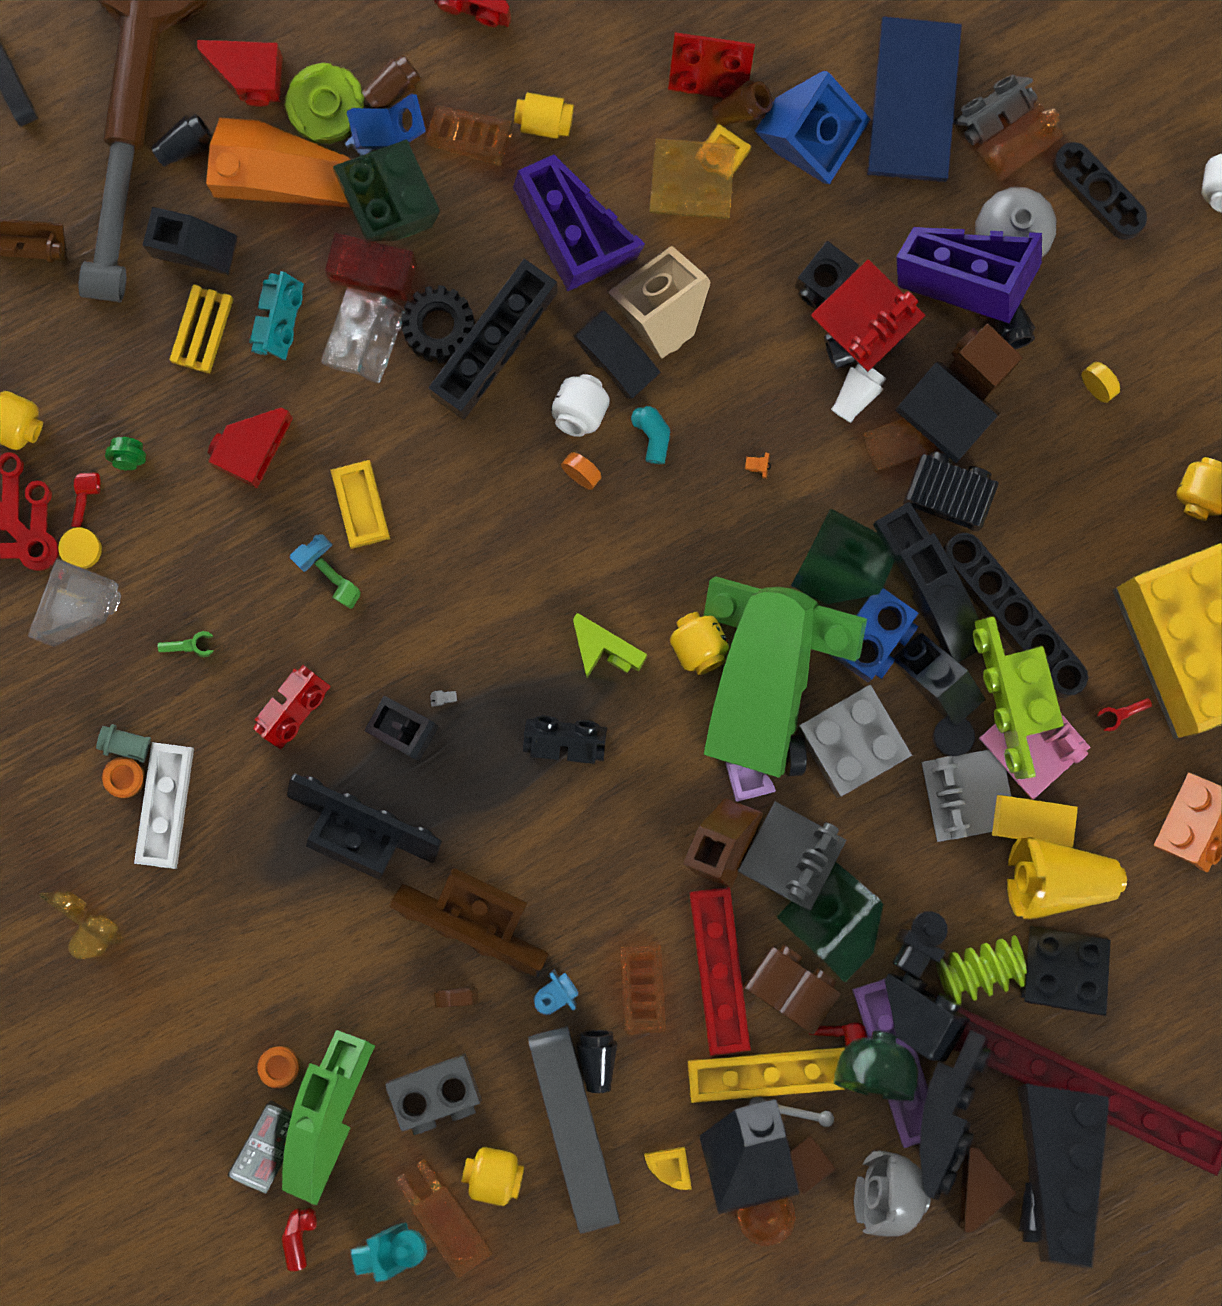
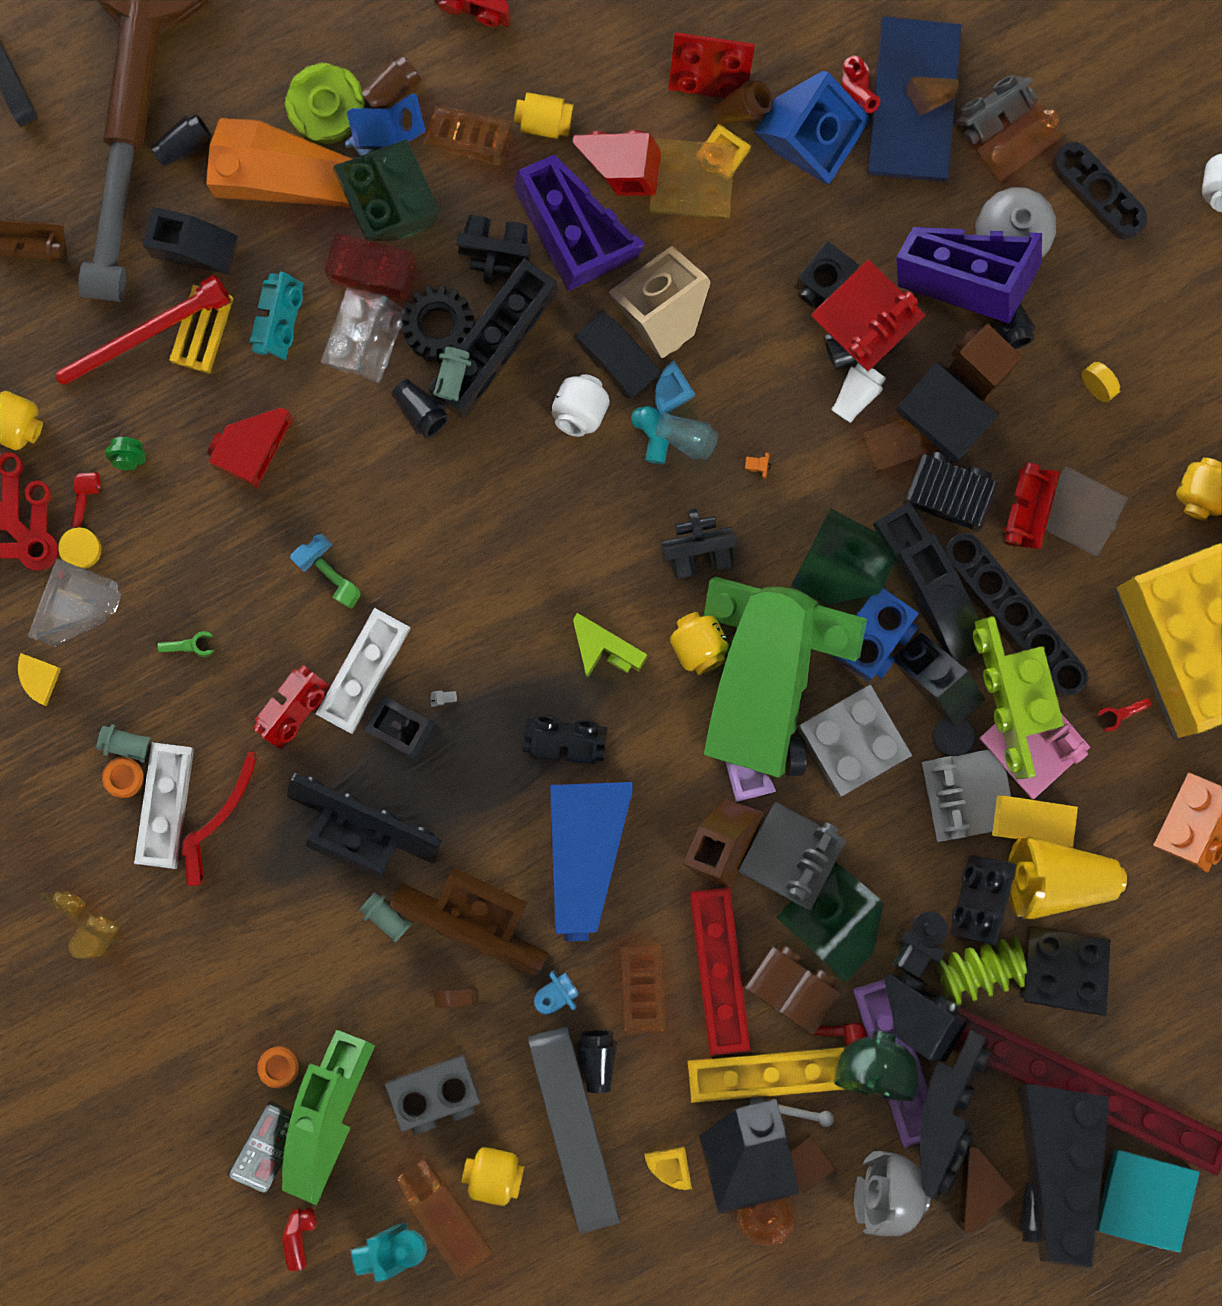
(37, 678): none -> yellow tile
(191, 844): none -> red piece
(208, 296): none -> red piece
(247, 68): red slope -> none
(360, 504): yellow tile -> none
(363, 671): none -> white tile
(385, 917): none -> sand green pin
(421, 410): none -> black cone
(451, 373): none -> sand green pin
(476, 243): none -> black hips
(581, 470): orange tile -> none
(585, 846): none -> blue slope
(624, 161): none -> slope
(672, 389): none -> dark azure tile
(688, 435): none -> clear light blue cone
(716, 542): none -> black hips
(856, 84): none -> red arm
(931, 92): none -> clear orange slope
(983, 899): none -> black hinge
(1034, 503): none -> red hinge
(1084, 511): none -> clear piece
(1147, 1200): none -> teal slope

